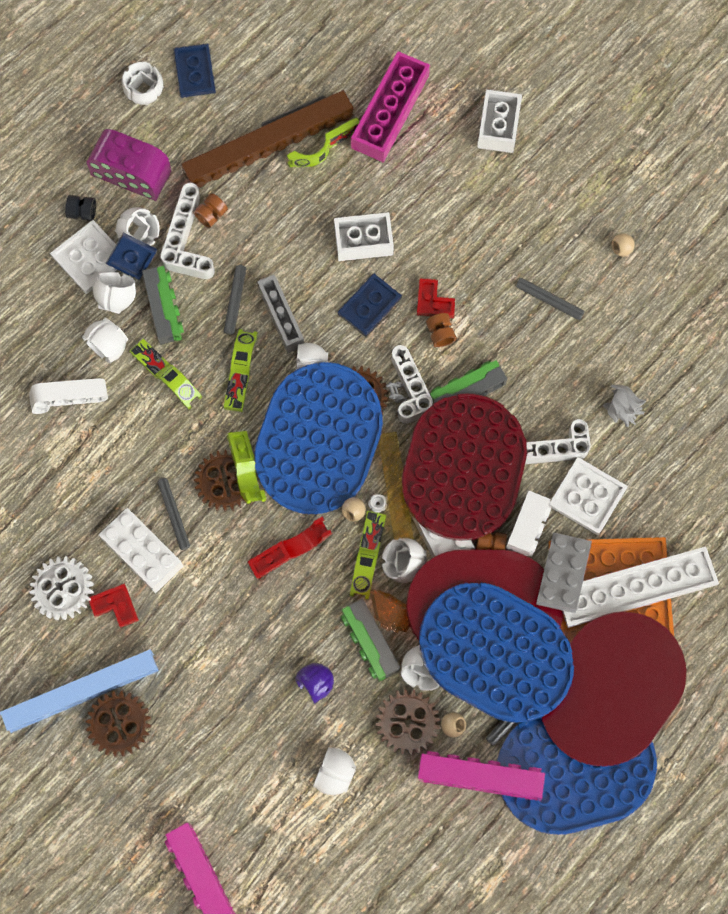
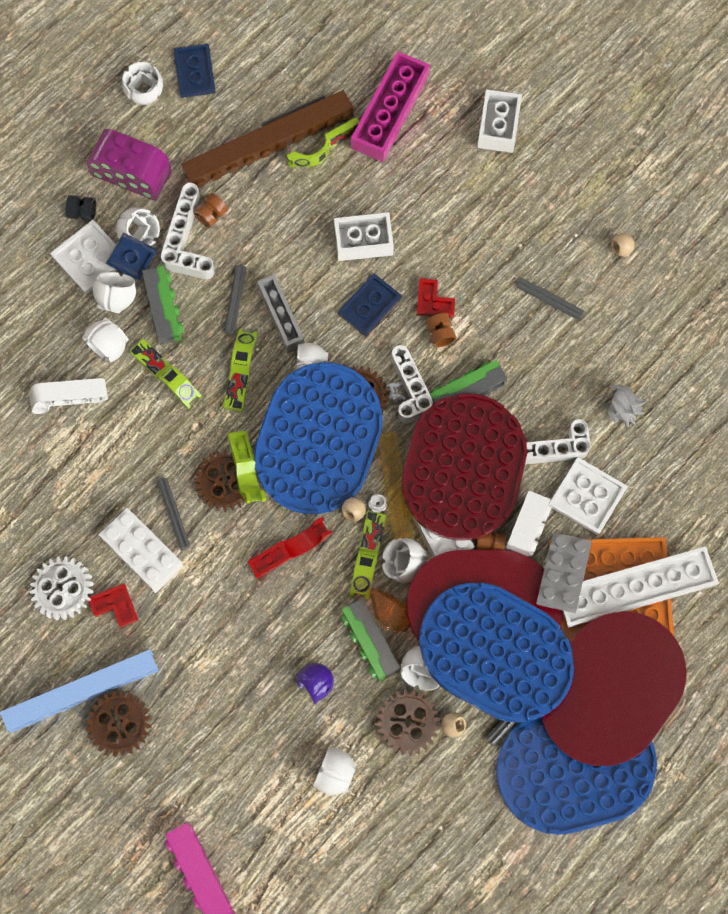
(481, 777): dark pink brick -> none

